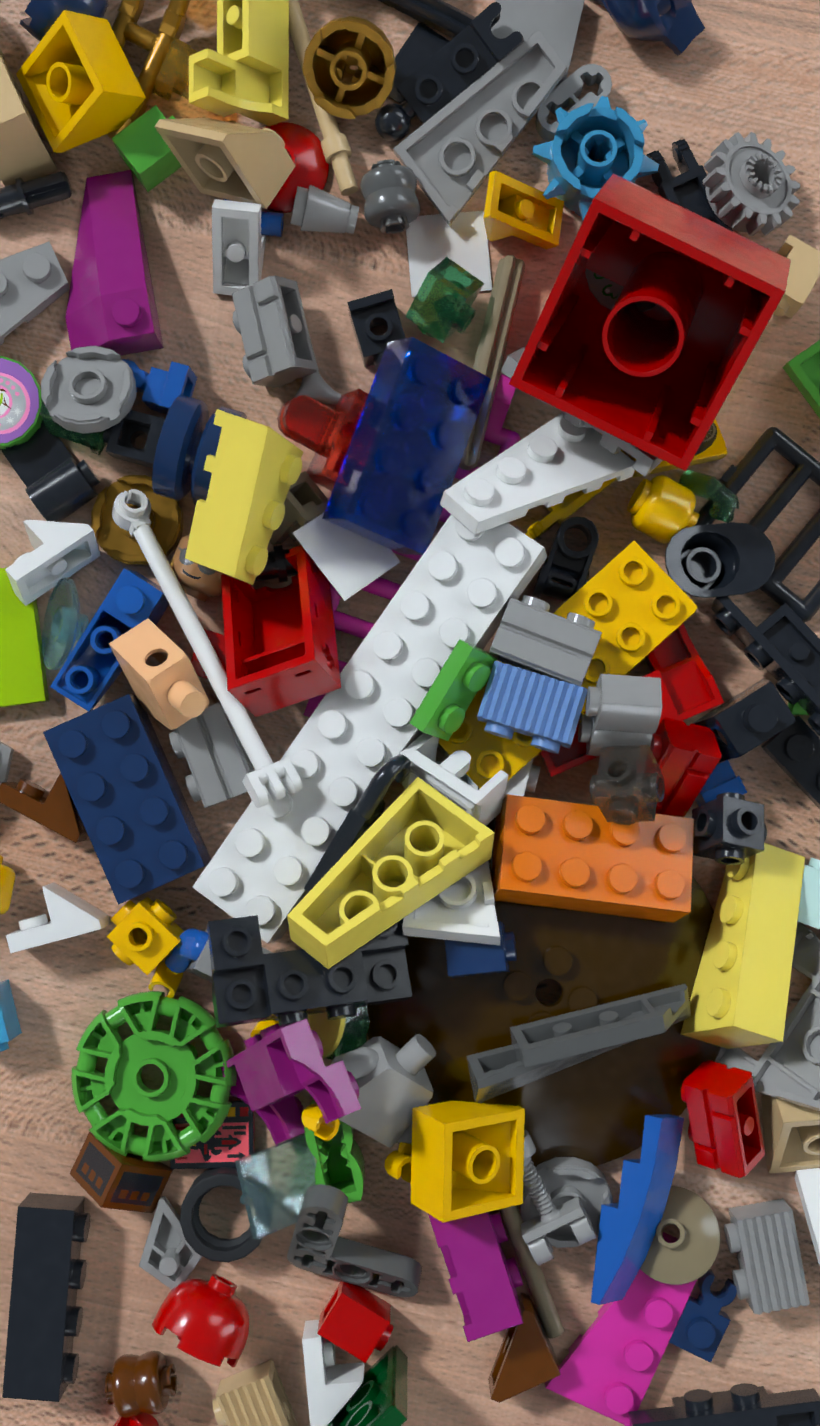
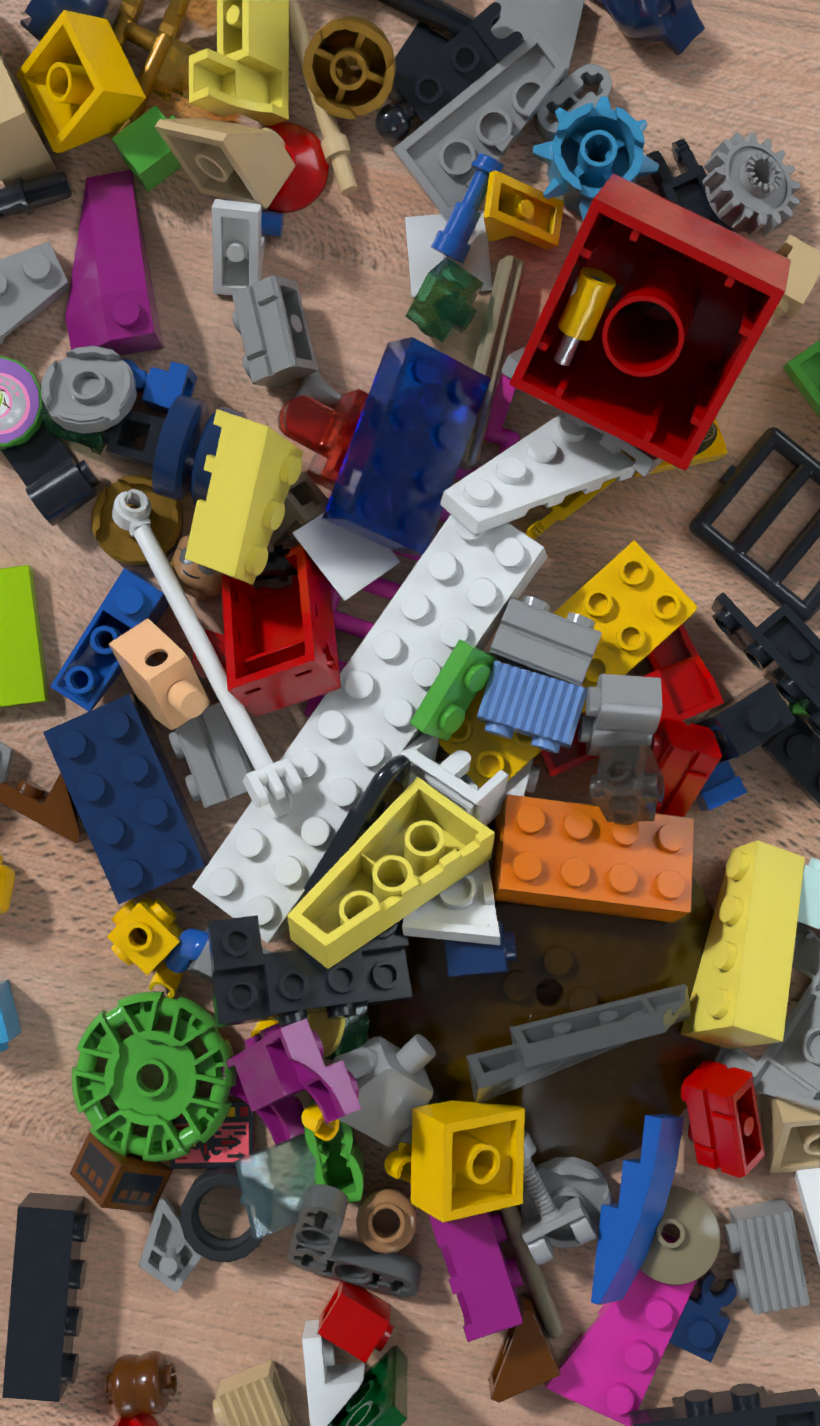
(58, 554): white slope -> none
(62, 624): clear light blue dish -> none
(68, 917): white slope -> none
(206, 1319): red cylinder -> none
(323, 212): light grey cone -> none
(370, 313): black brick -> none
(386, 1220): none -> medium nougat head
(390, 196): dark grey piece -> none
(465, 215): none -> blue piece
(567, 565): black piece -> none
(583, 311): none -> yellow piece
(662, 508): yellow head -> none
(712, 489): clear green arm -> none
(720, 559): black piece -> none
(729, 829): black brick -> none

